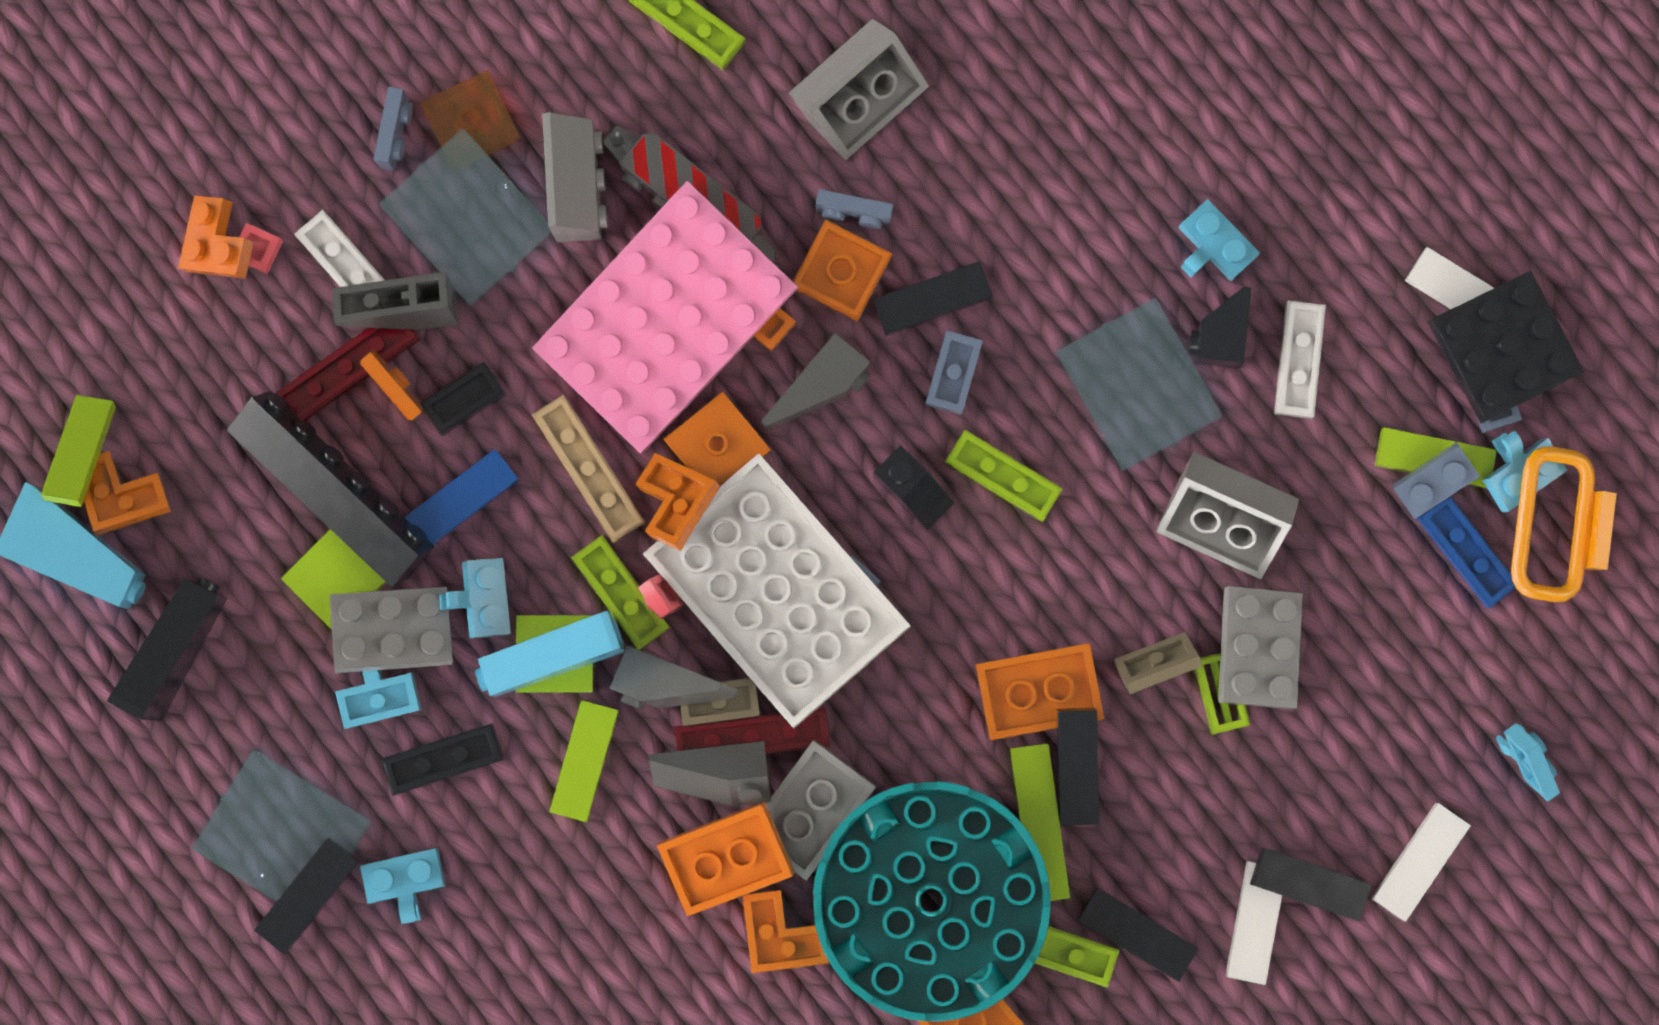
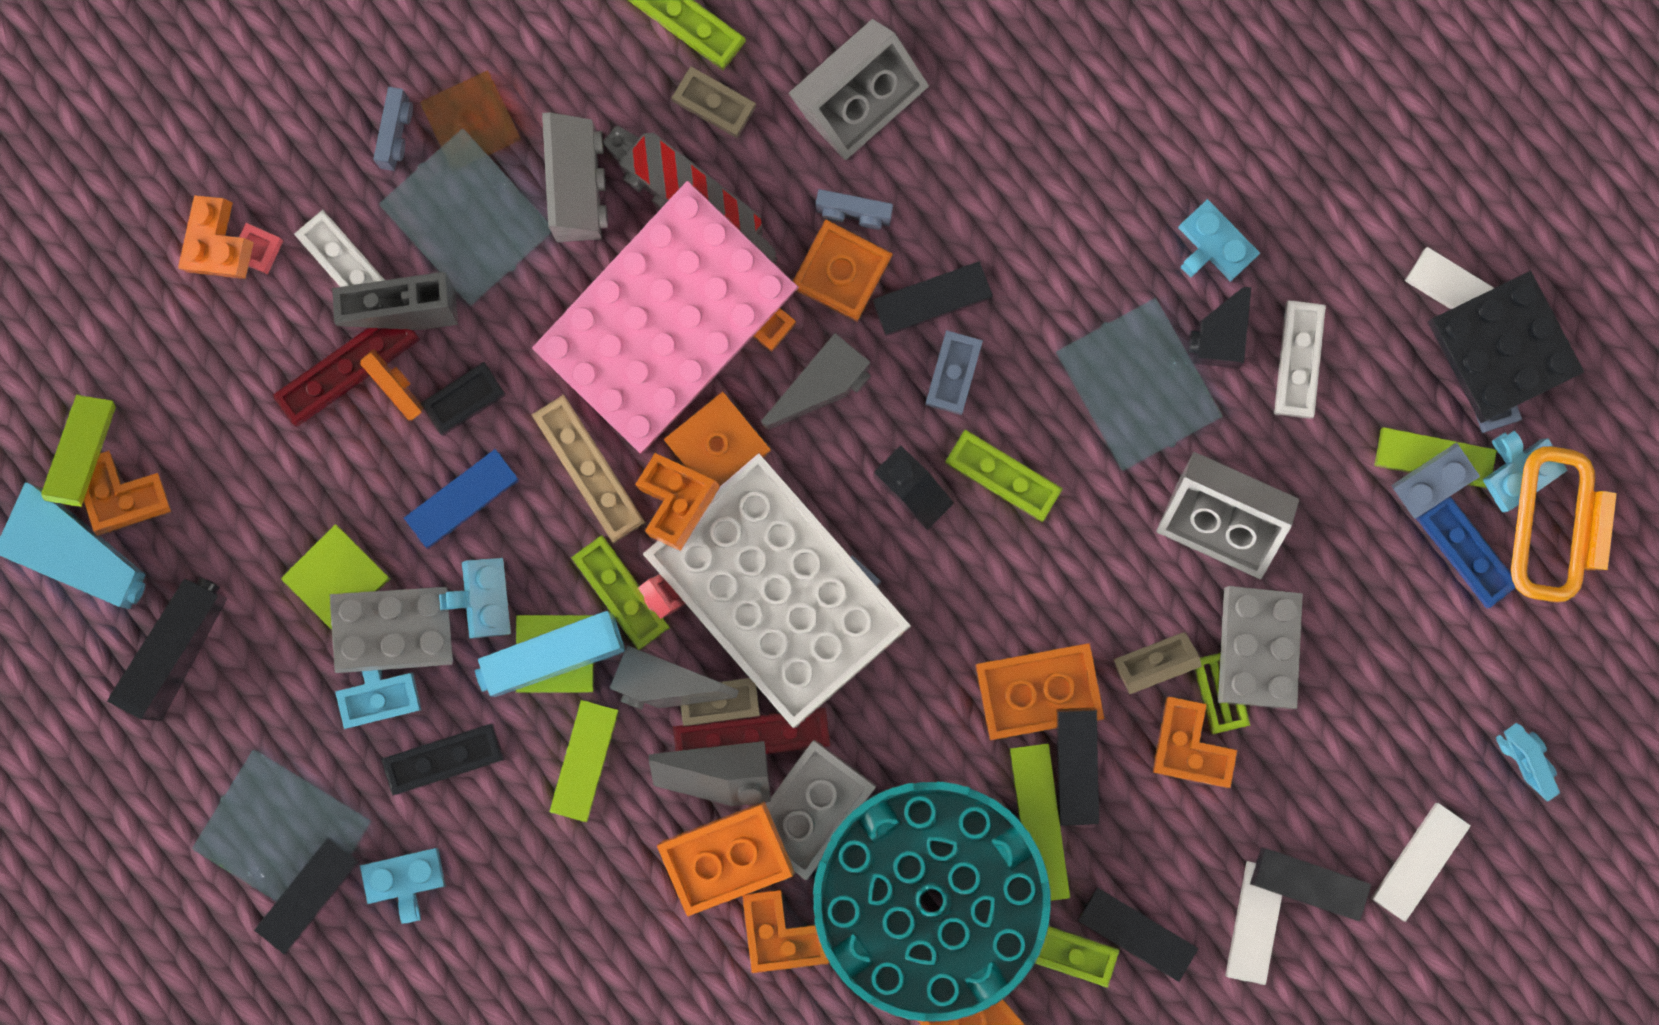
(330, 487): black brick -> none
(713, 102): none -> dark tan plate
(1180, 750): none -> orange plate

